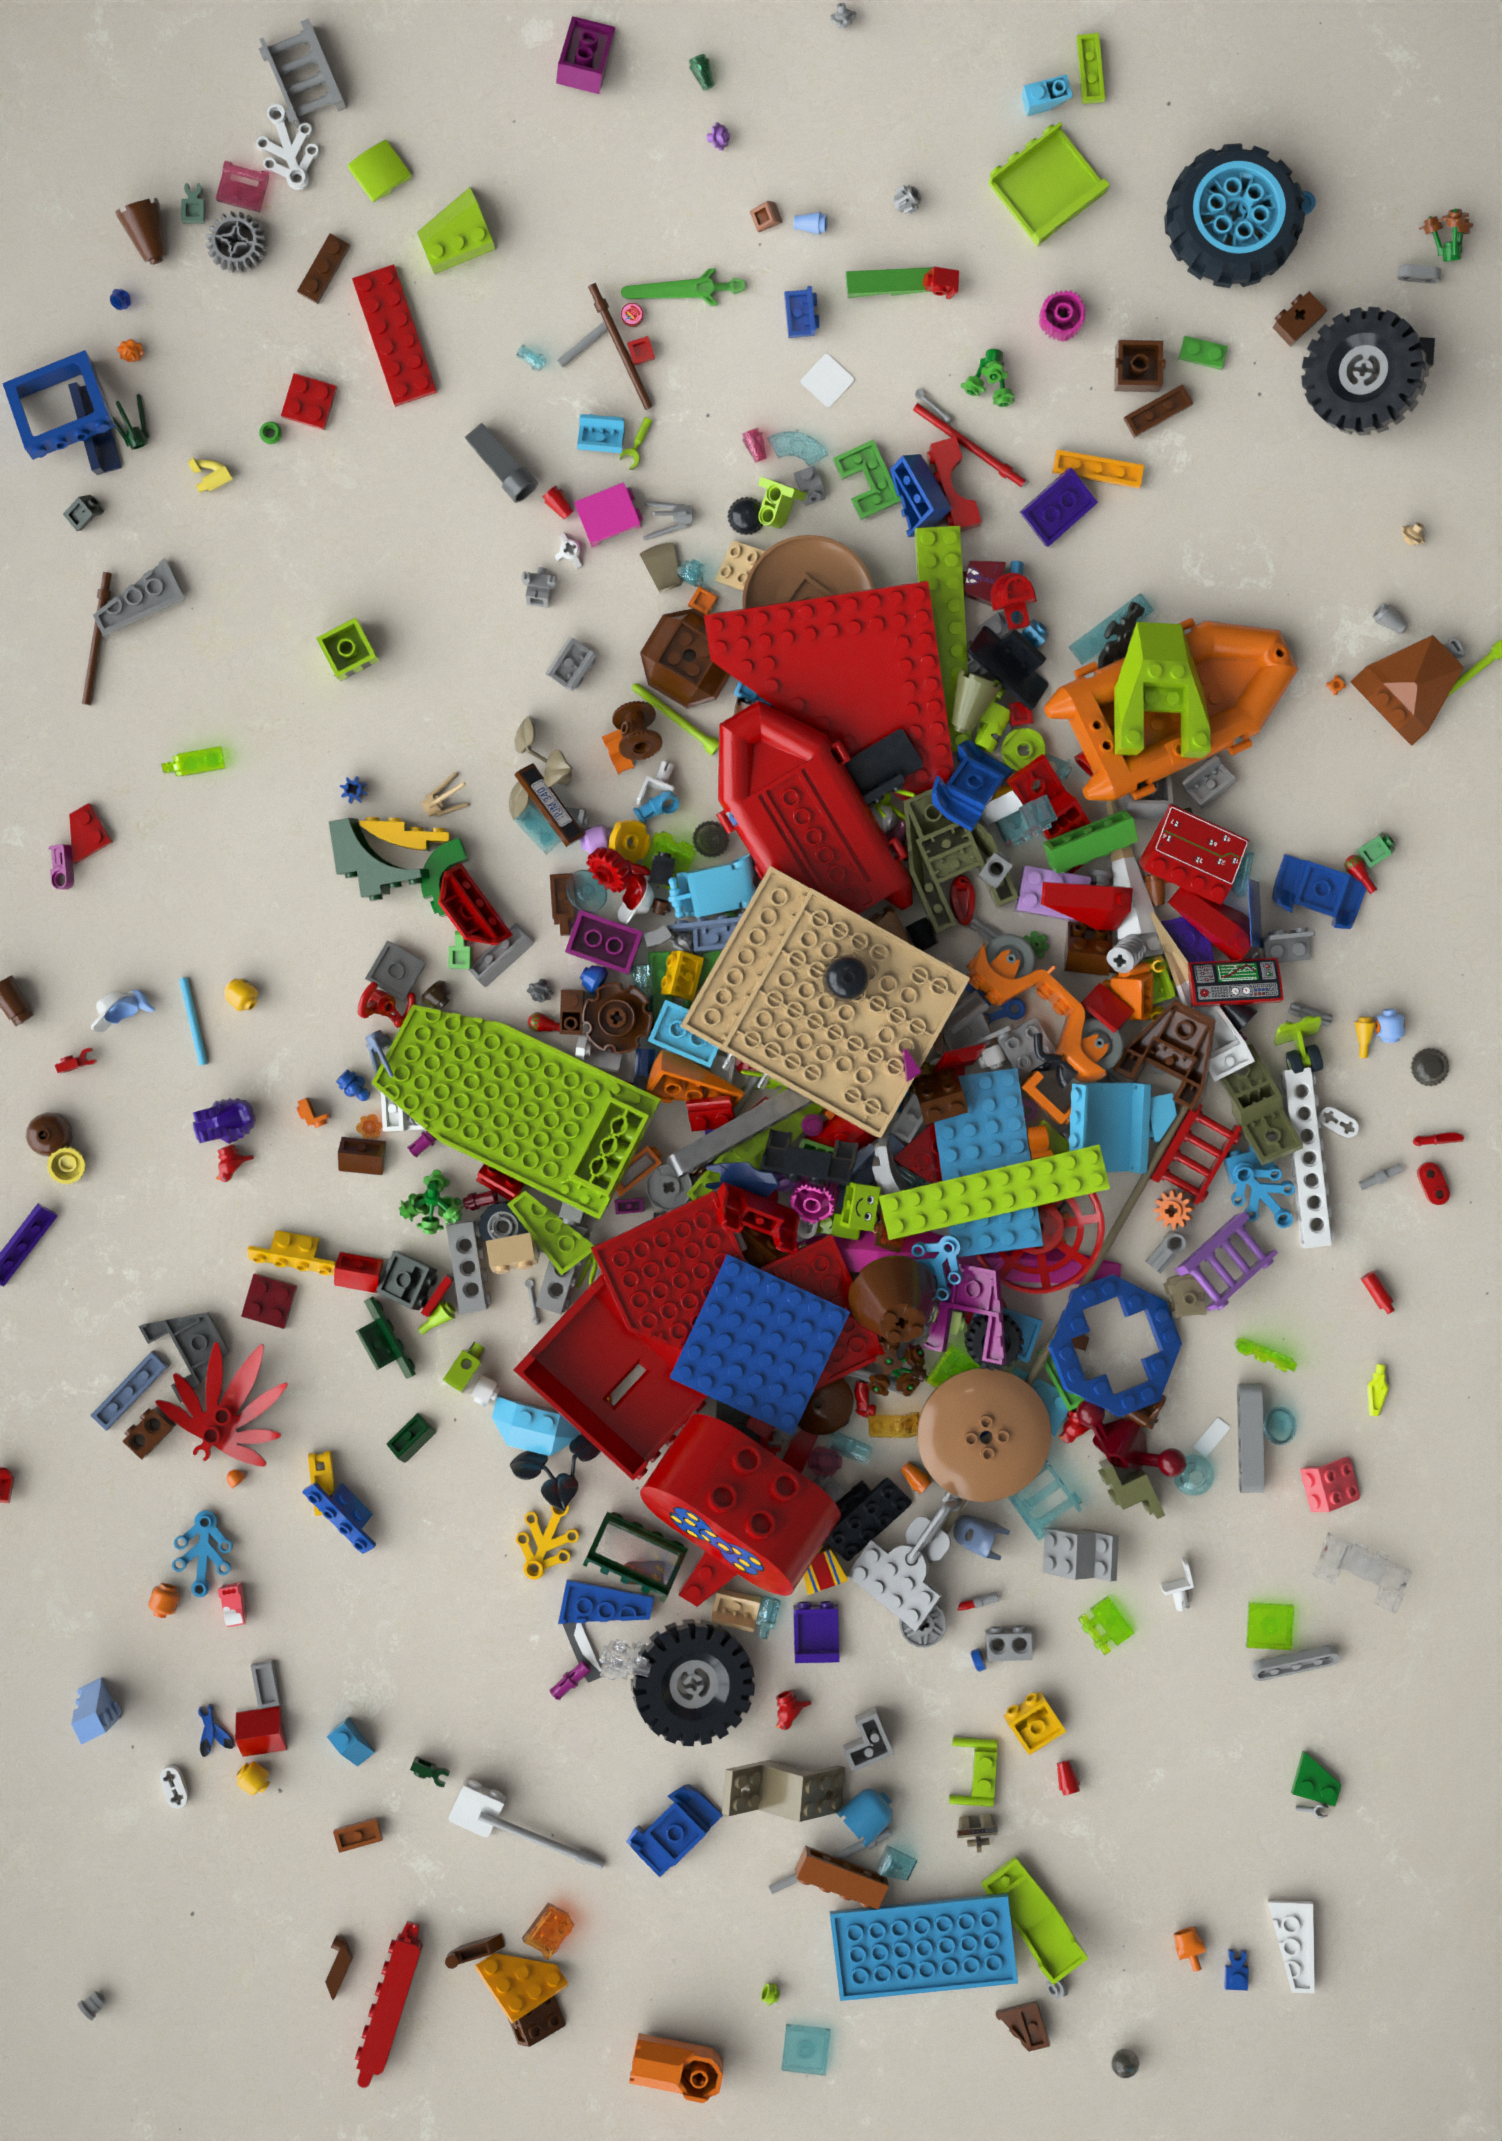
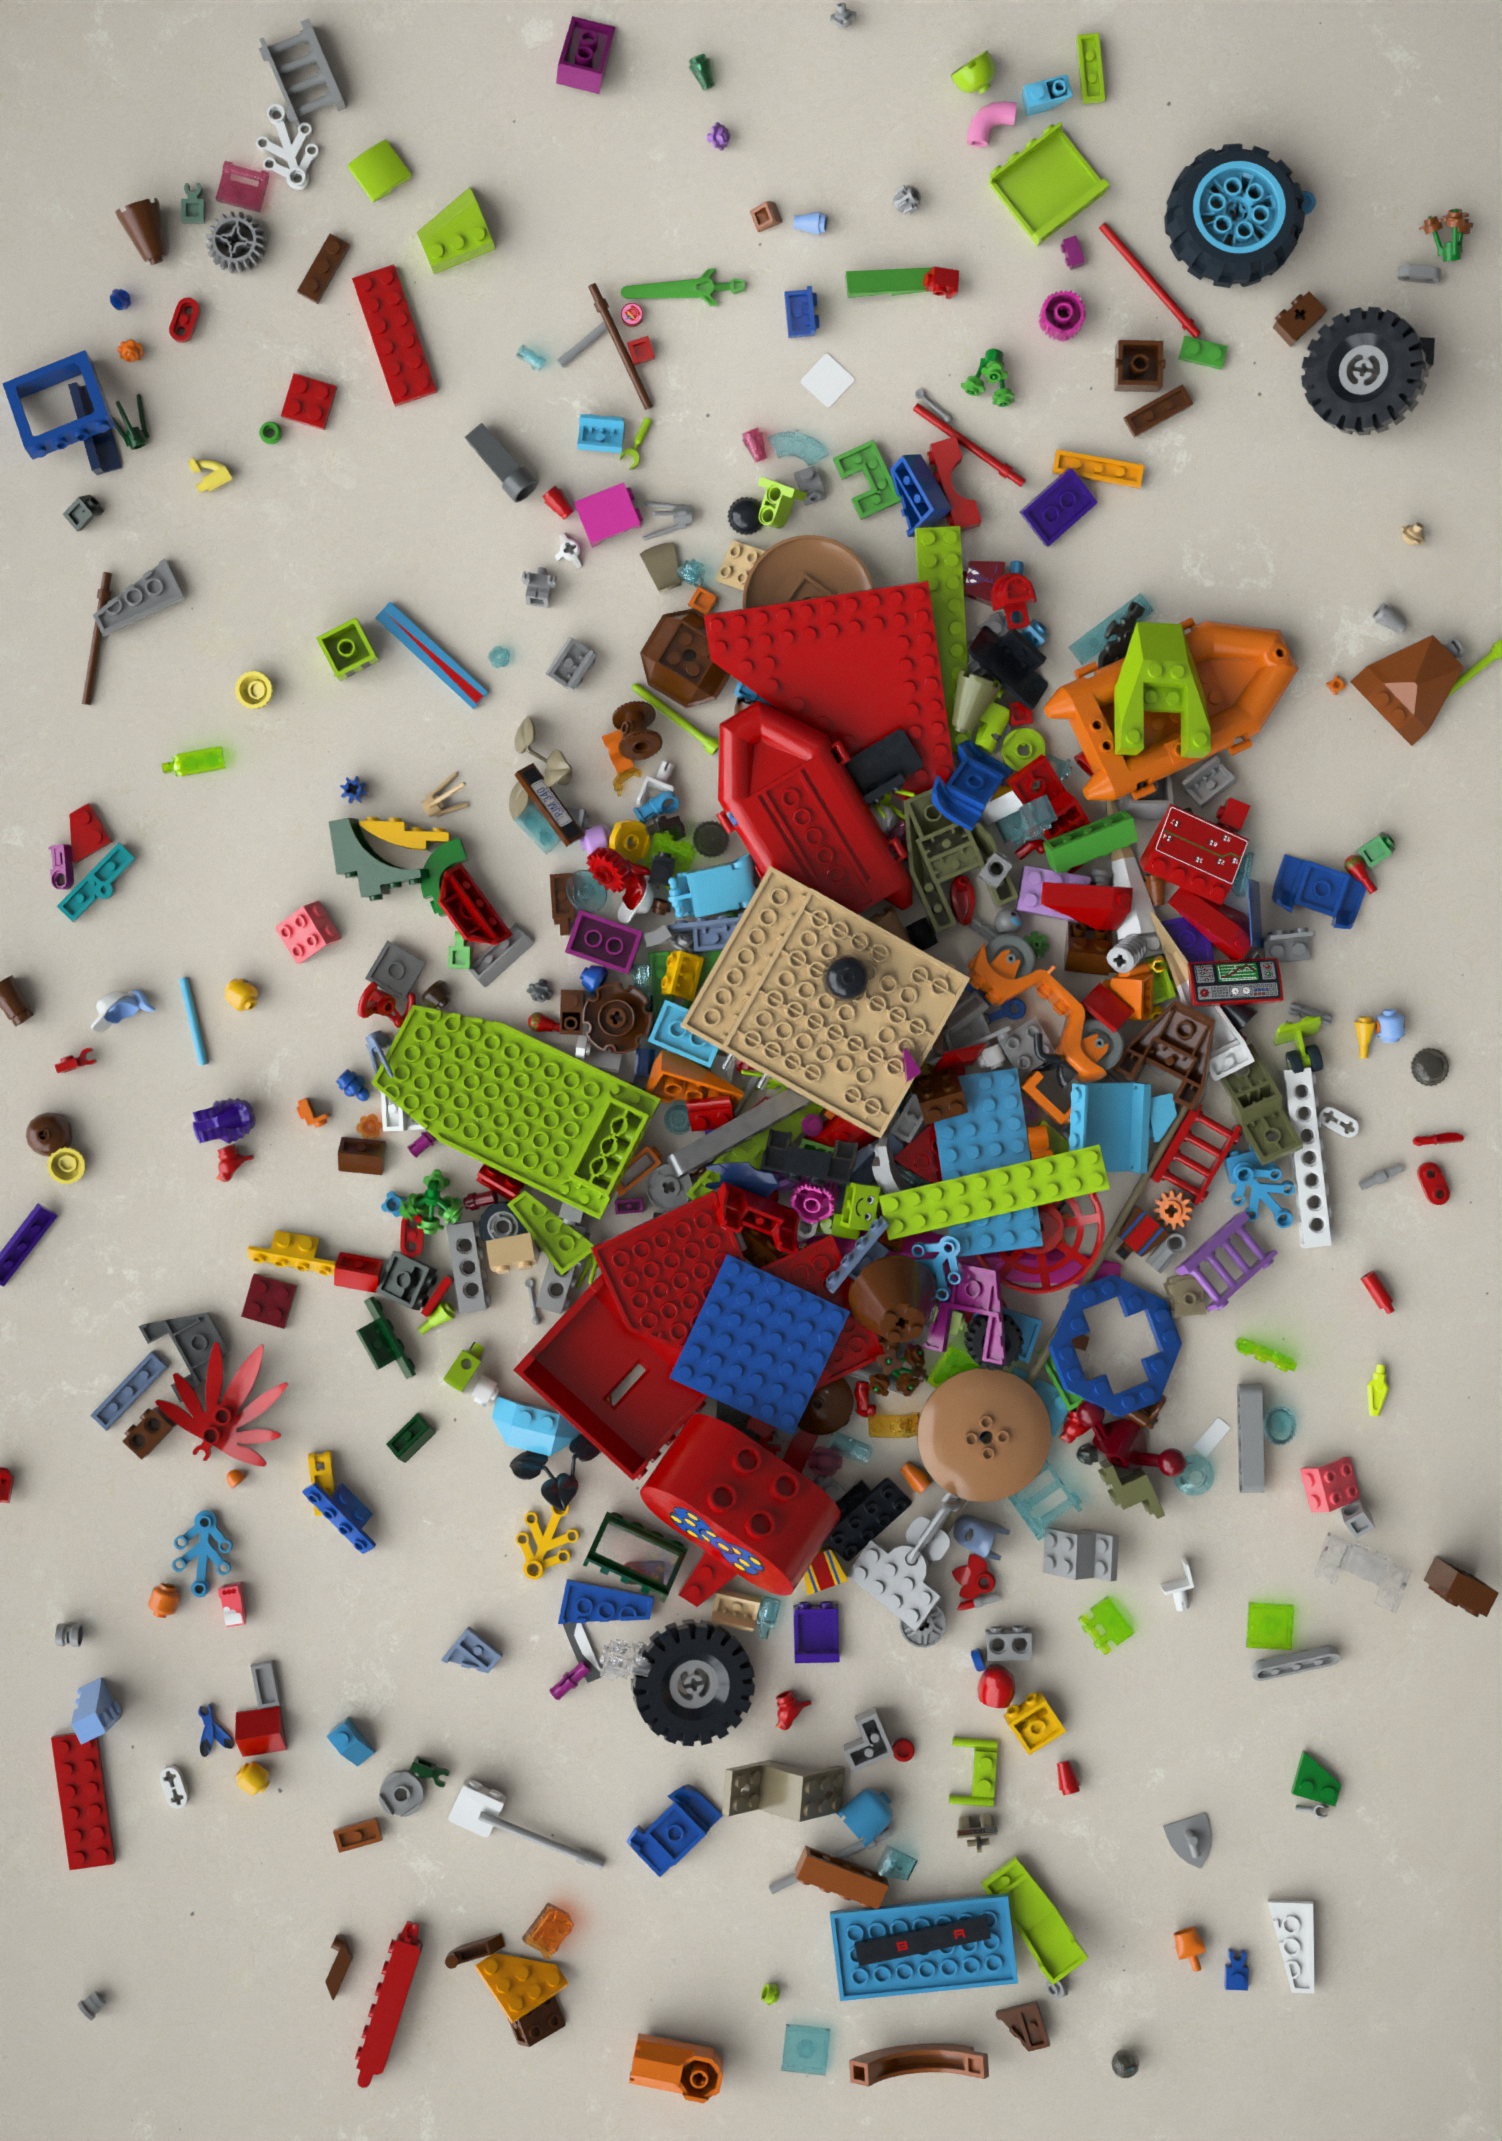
(69, 1635): none -> light grey wheel
(83, 1802): none -> red plate
(97, 883): none -> teal hinge
(184, 321): none -> red plate
(254, 689): none -> light yellow hat
(307, 931): none -> coral bracket
(387, 1206): none -> dark azure plate
(409, 1235): none -> red plate
(415, 1793): none -> light grey plate
(431, 655): none -> dark azure tile
(473, 1652): none -> sand blue wing
(495, 662): none -> clear light blue plate
(625, 775): none -> clear yellow piece
(673, 825): none -> pearl dark grey bracket
(677, 1127): none -> clear light blue cone
(865, 1251): none -> sand blue bracket
(903, 1749): none -> red tile
(917, 2058): none -> dark orange arch
(922, 1940): none -> black tile
(970, 1577): none -> red plate
(975, 74): none -> lime cylinder
(986, 118): none -> bright pink cylinder
(996, 1687): none -> red piece
(1008, 921): none -> light grey piece
(1030, 846): none -> red arm
(1073, 252): none -> magenta piece
(1087, 1454): none -> pearl dark grey plate
(1139, 1234): none -> torso
(1187, 324): none -> red bar
(1190, 1838): none -> light grey shield
(1232, 814): none -> red brick
(1357, 1518): none -> light grey brick
(1460, 1588): none -> reddish brown brick

